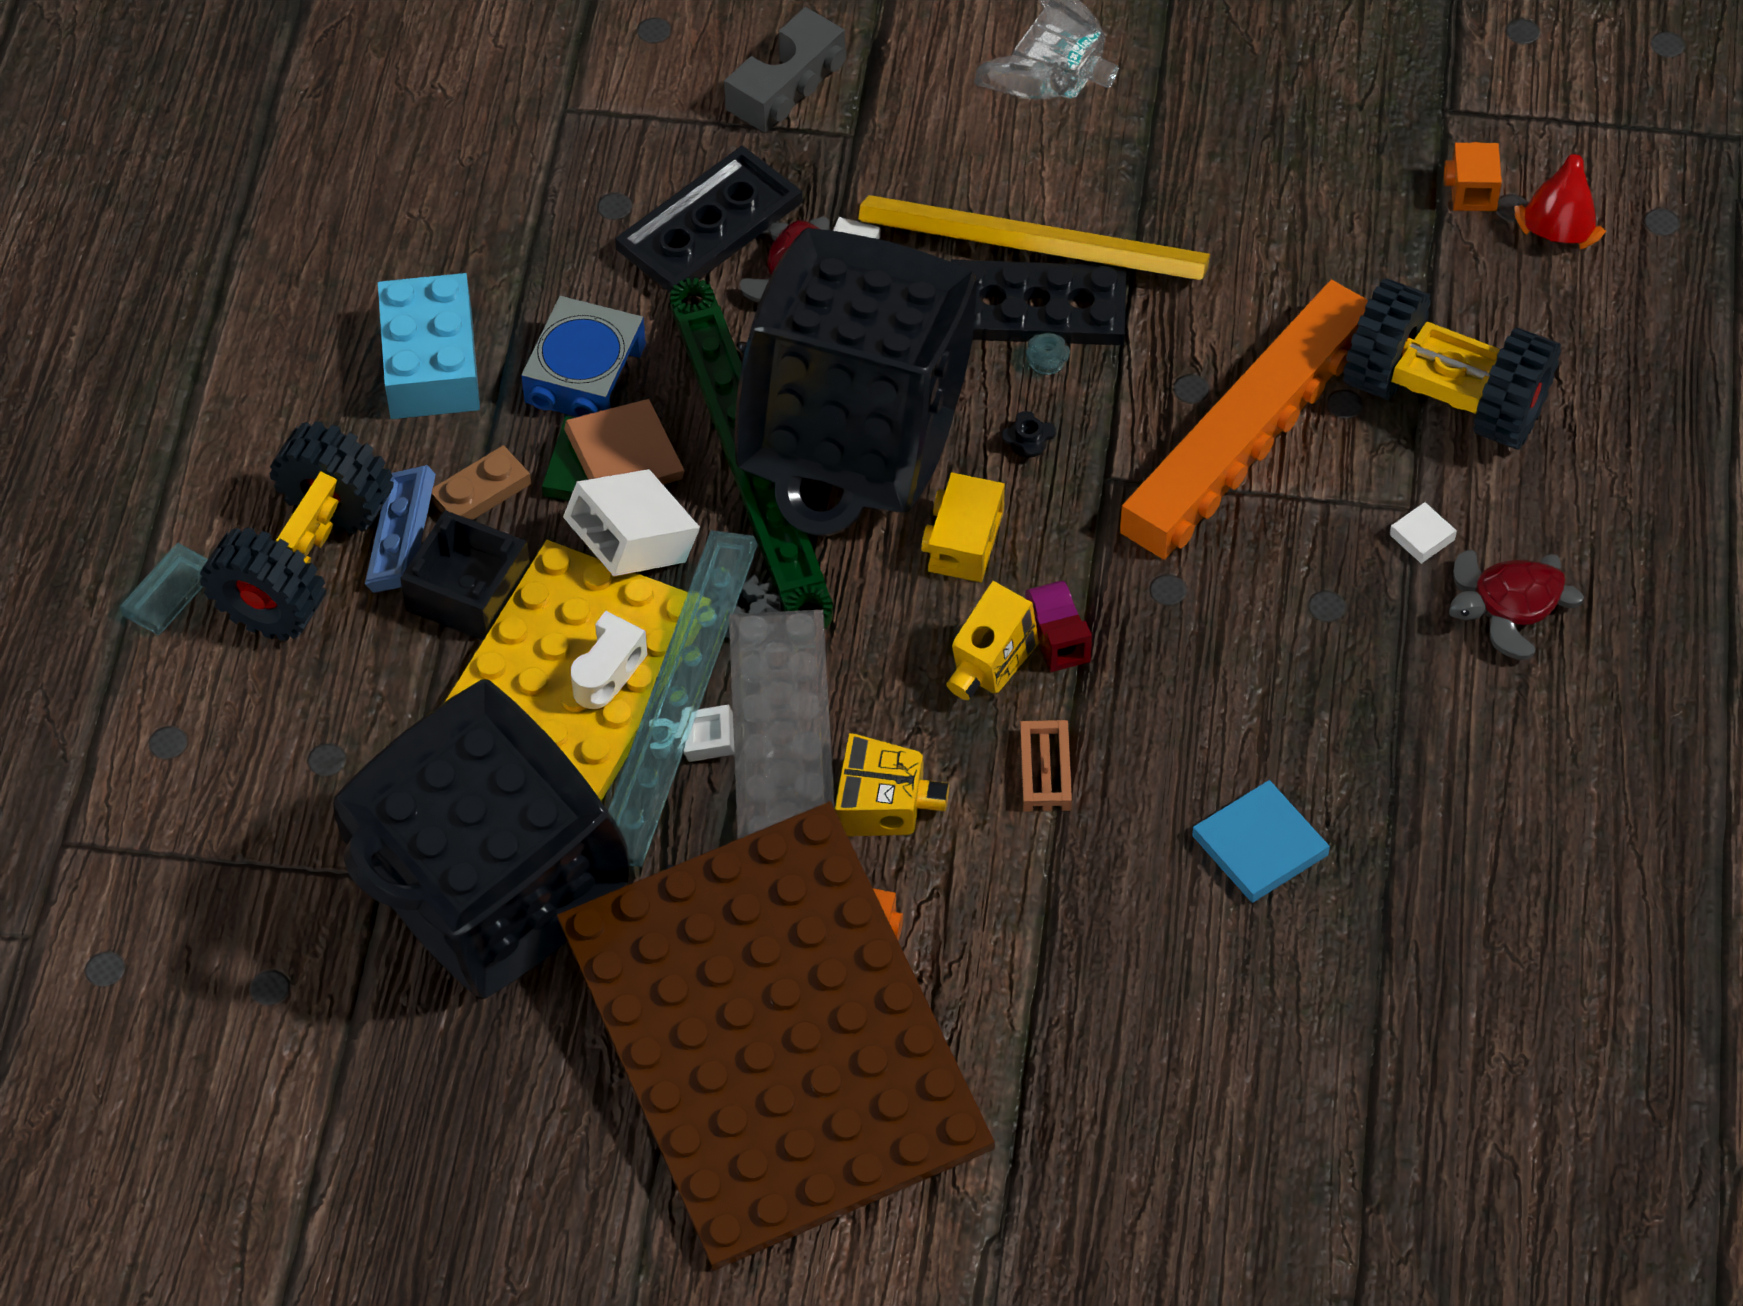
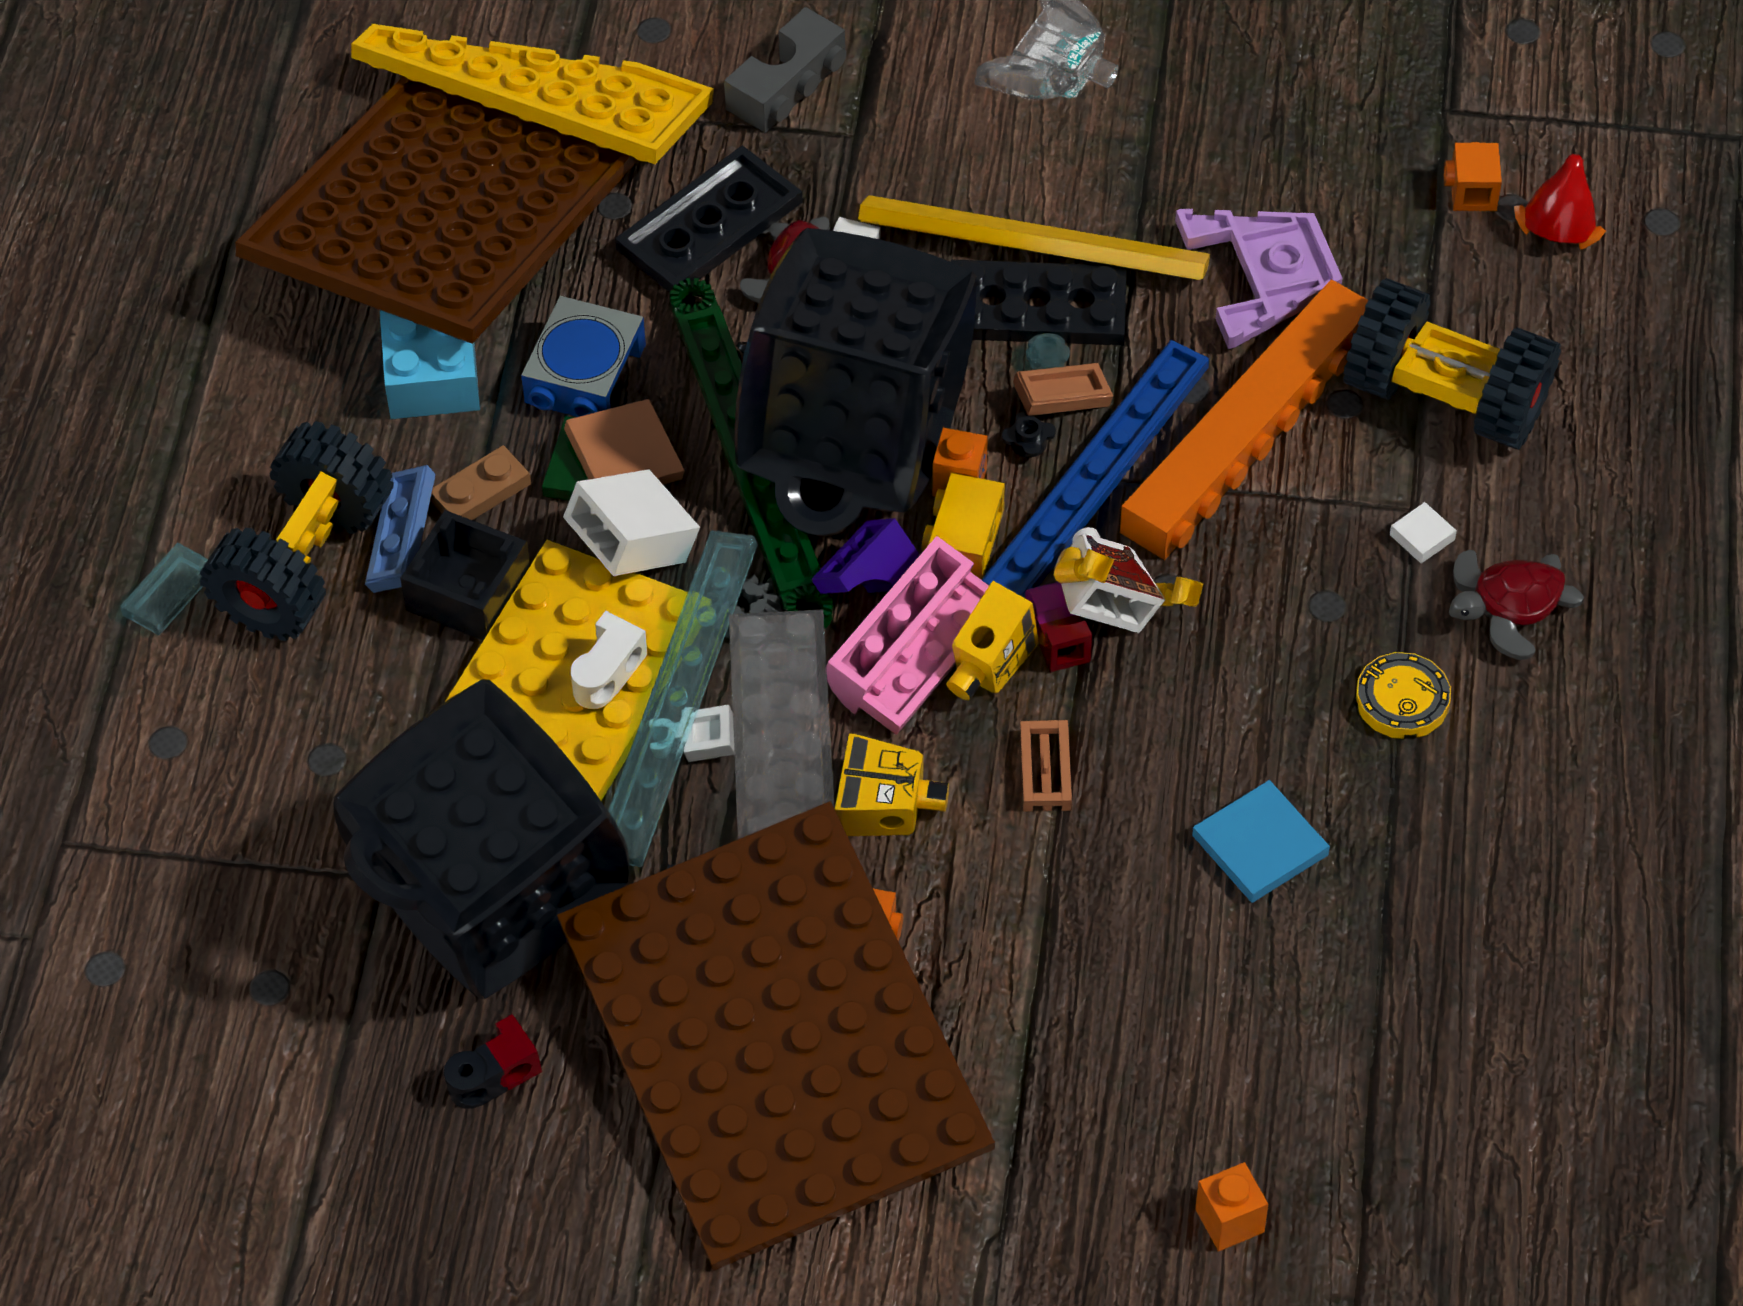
(434, 208): none -> reddish brown plate
(493, 1067): none -> leg
(615, 107): none -> yellow wing
(871, 557): none -> dark purple arch
(907, 638): none -> bright pink brick
(960, 454): none -> orange brick
(1062, 389): none -> nougat tile
(1098, 469): none -> blue tile
(1113, 586): none -> torso
(1231, 1206): none -> orange brick
(1280, 256): none -> lavender wing
(1403, 695): none -> tile

